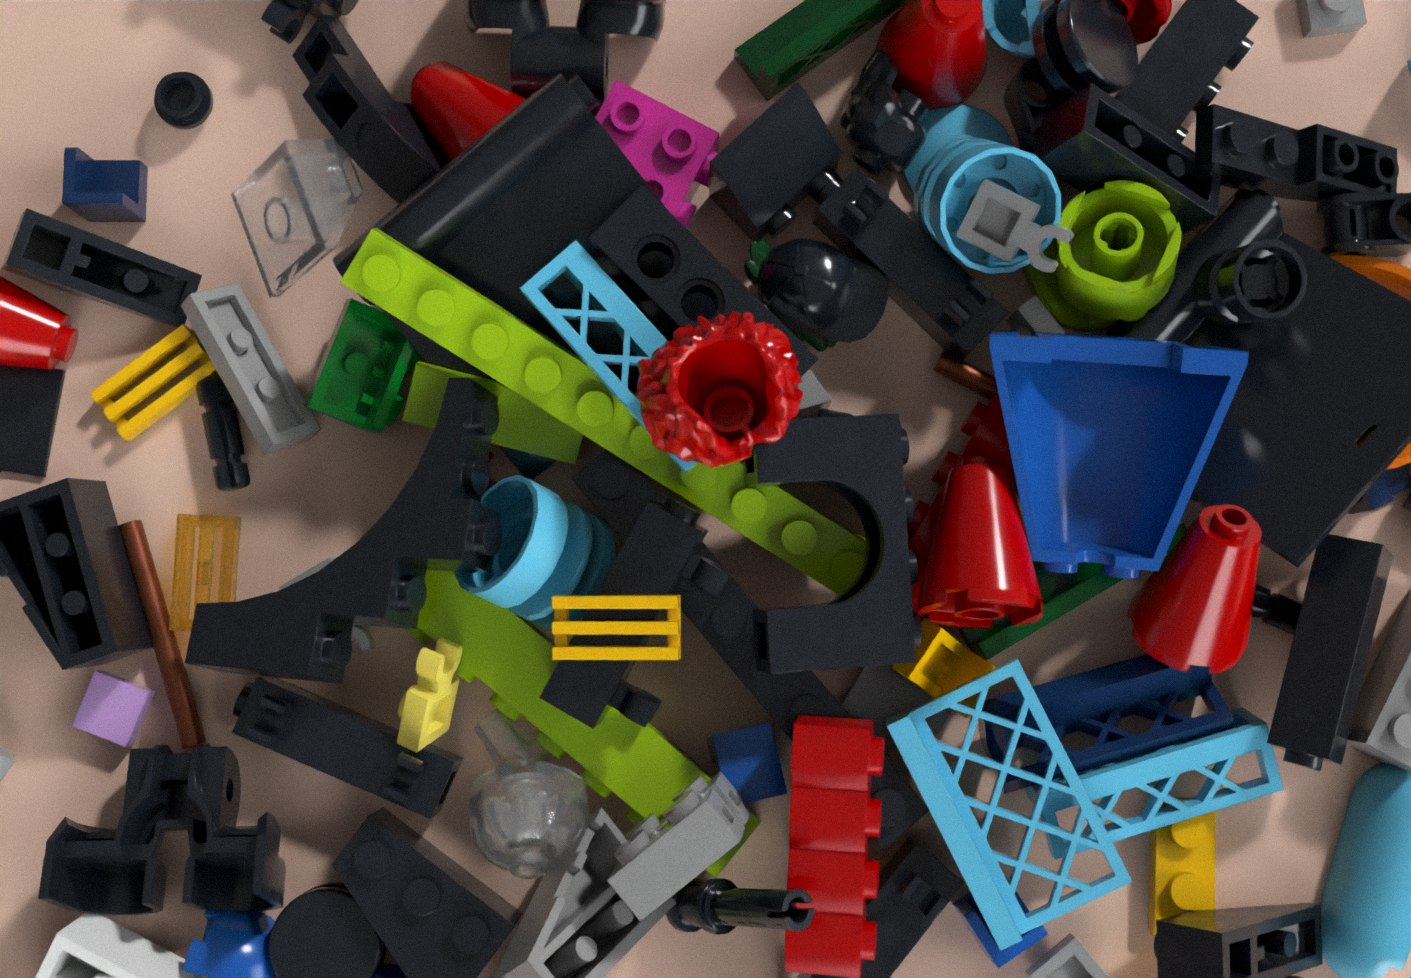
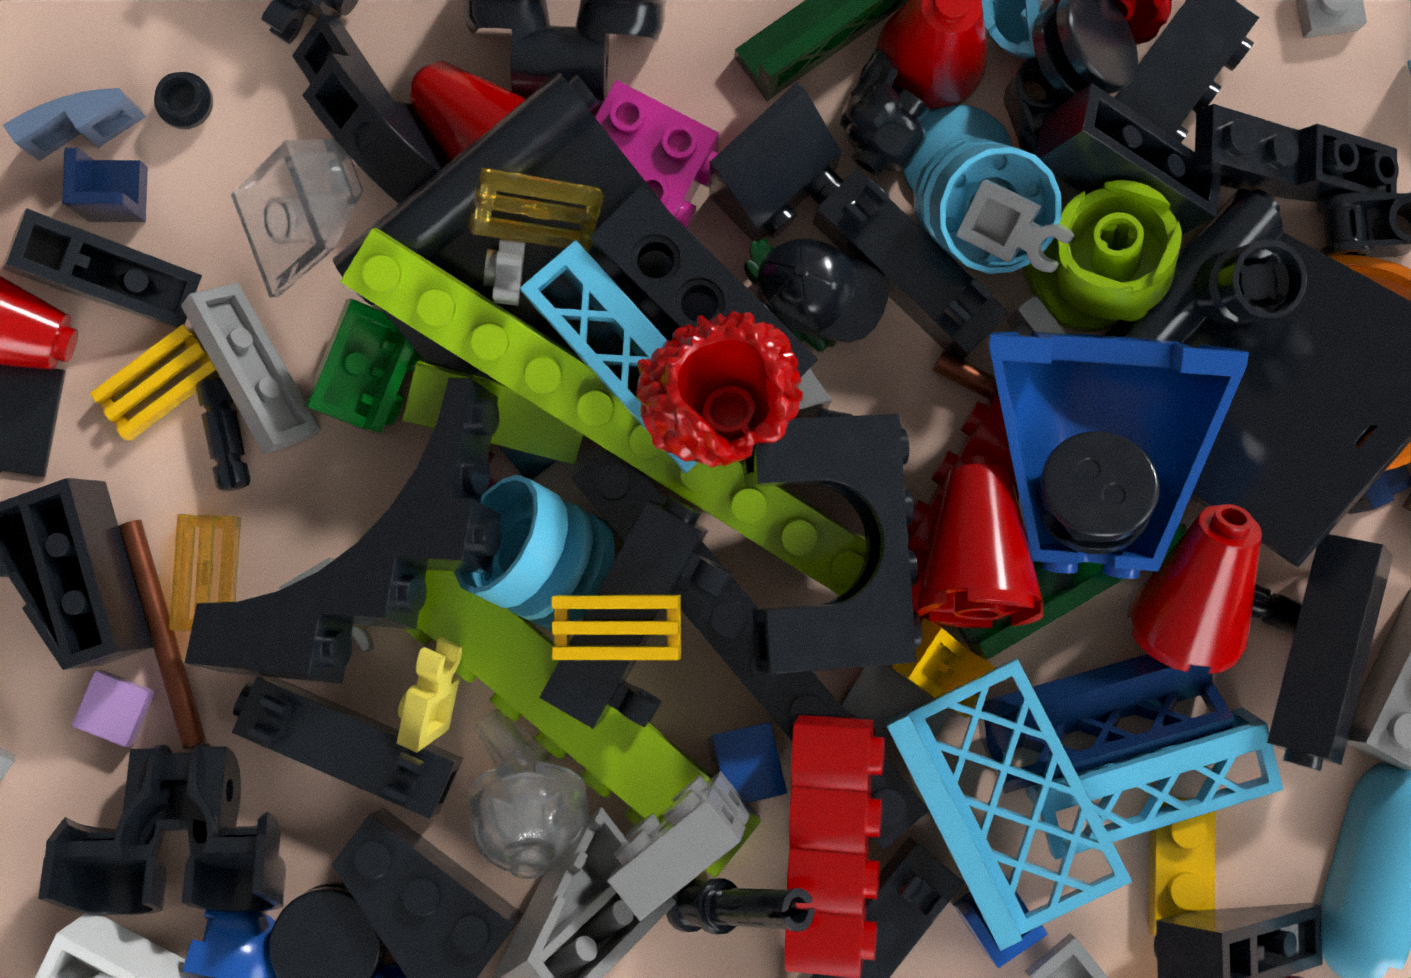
(94, 113): none -> sand blue slope
(488, 200): none -> clear yellow tile
(505, 271): none -> light grey plate
(1097, 492): none -> black head

